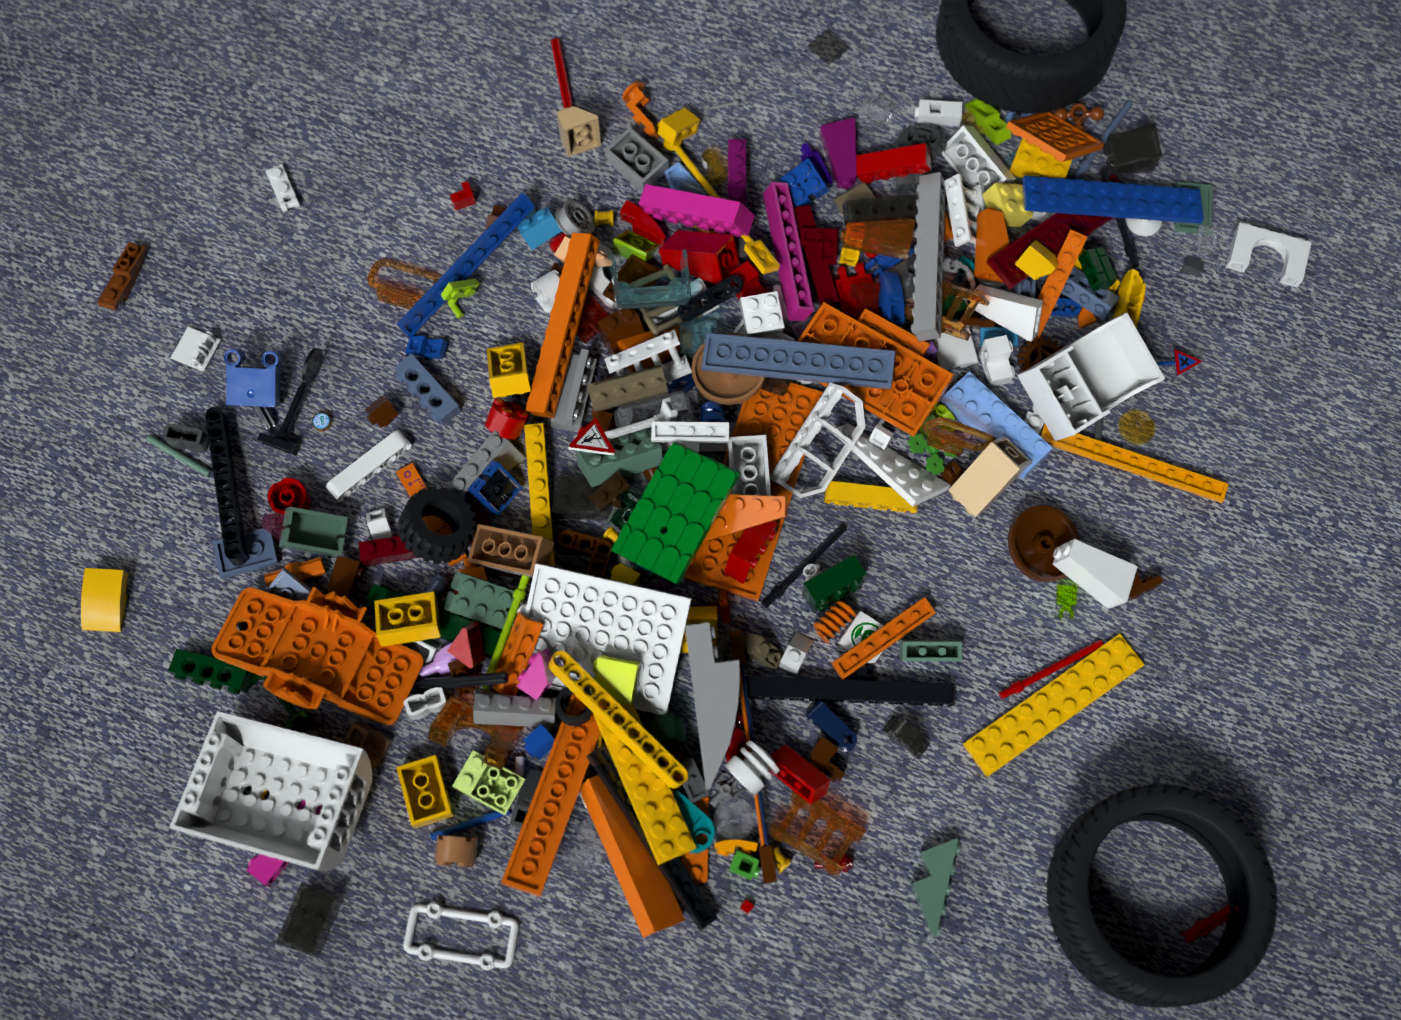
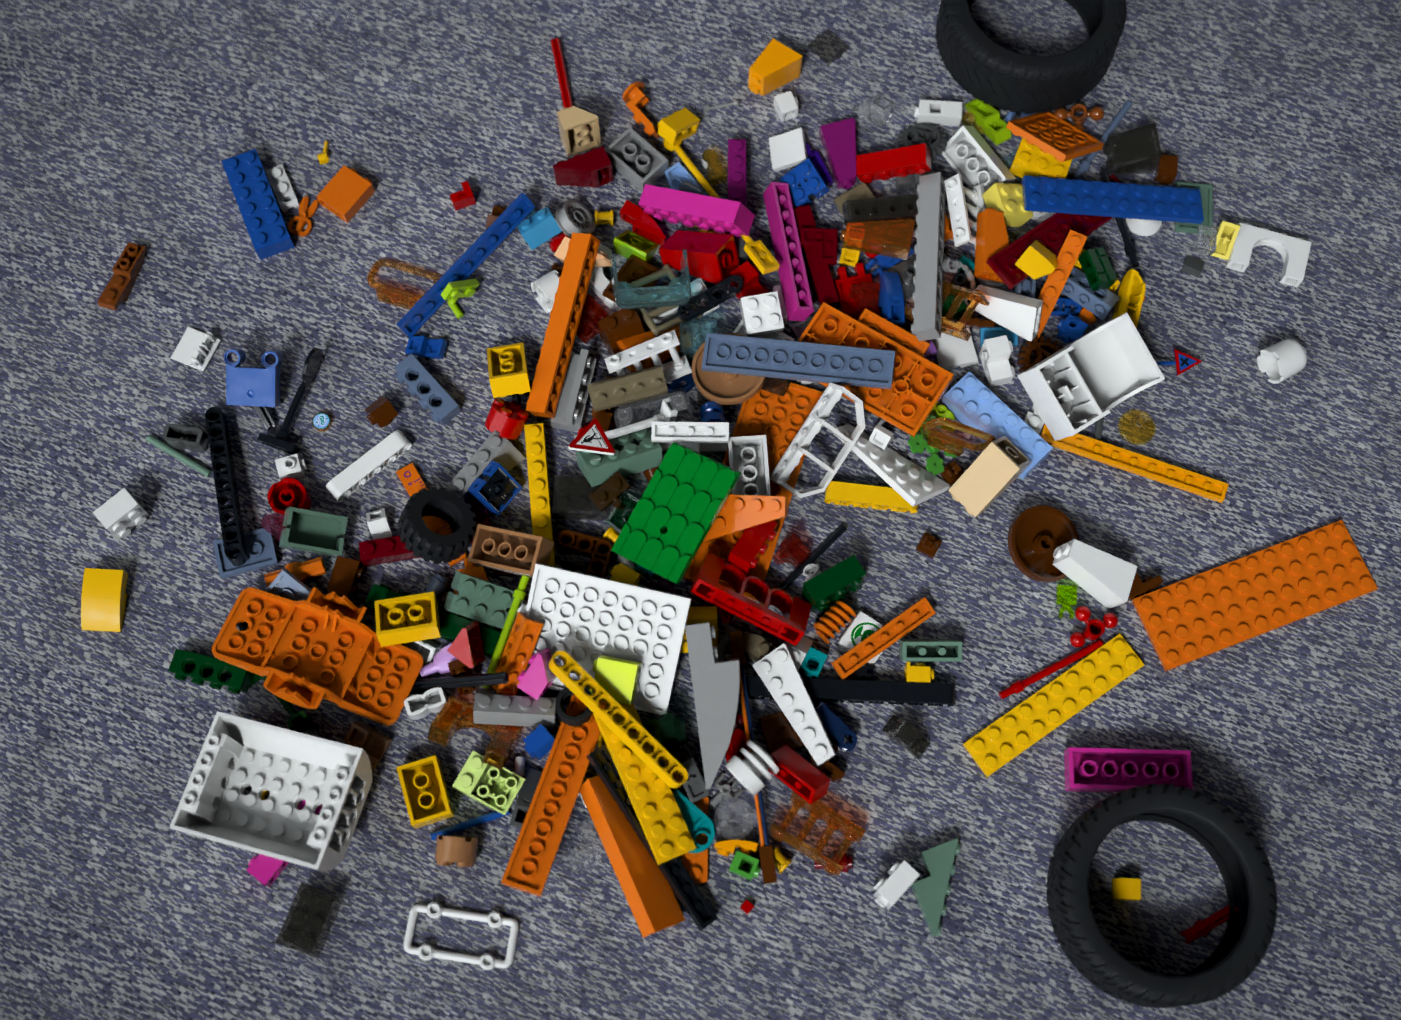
(121, 514): none -> white brick
(257, 204): none -> blue brick
(291, 467): none -> white brick
(305, 214): none -> orange piece
(323, 157): none -> yellow hand
(346, 193): none -> orange brick
(585, 169): none -> dark red slope
(774, 68): none -> light orange slope
(779, 732): none -> reddish brown tile
(786, 106): none -> white brick
(787, 149): none -> white tile
(788, 689): none -> white wing
(791, 552): none -> clear red brick
(795, 611): none -> red fence
(816, 656): none -> teal brick
(893, 887): none -> white brick
(918, 673): none -> yellow brick
(928, 545): none -> reddish brown tile
(1071, 328): none -> blue brick
(1083, 613): none -> red piece
(1120, 769): none -> dark pink brick
(1126, 889): none -> yellow brick
(1166, 169): none -> reddish brown brick
(1226, 237): none -> light yellow slope
(1253, 595): none -> orange plate
(1282, 360): none -> white cylinder

